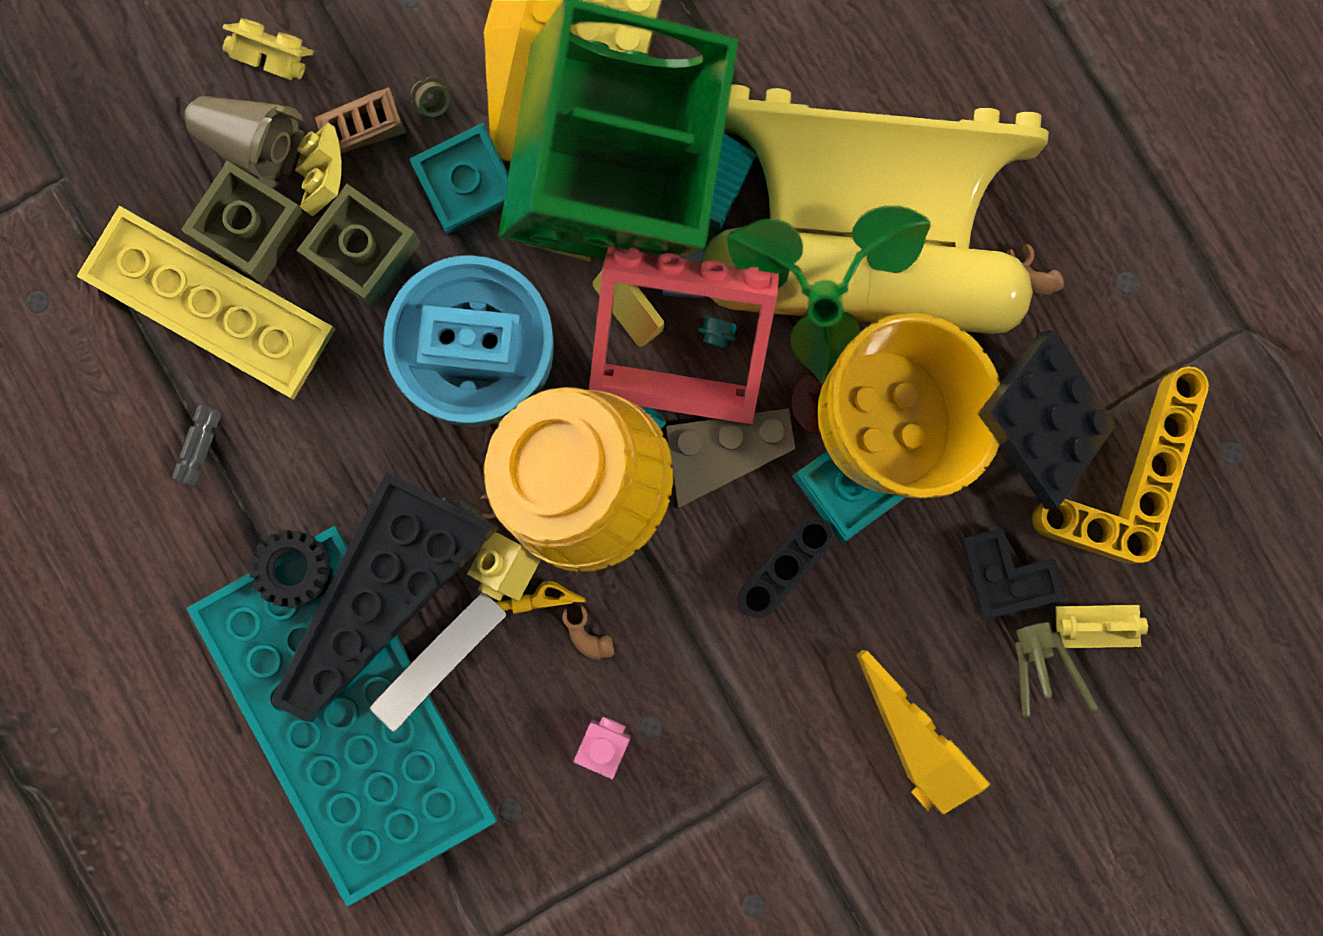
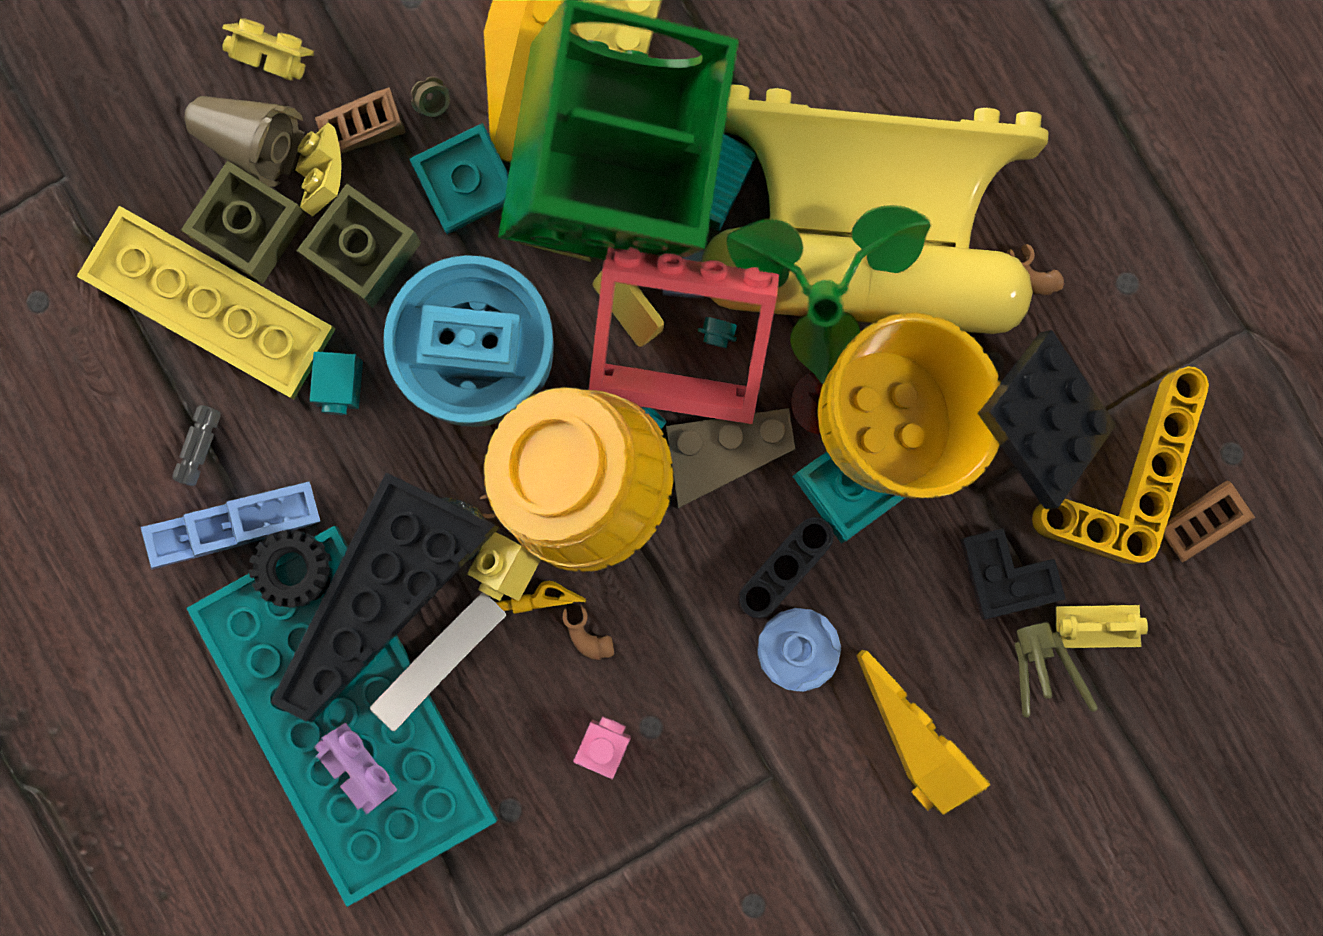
(230, 525): none -> light blue slope
(336, 382): none -> teal brick
(345, 751): none -> lavender hinge
(799, 649): none -> light blue tile
(1229, 493): none -> medium nougat slope

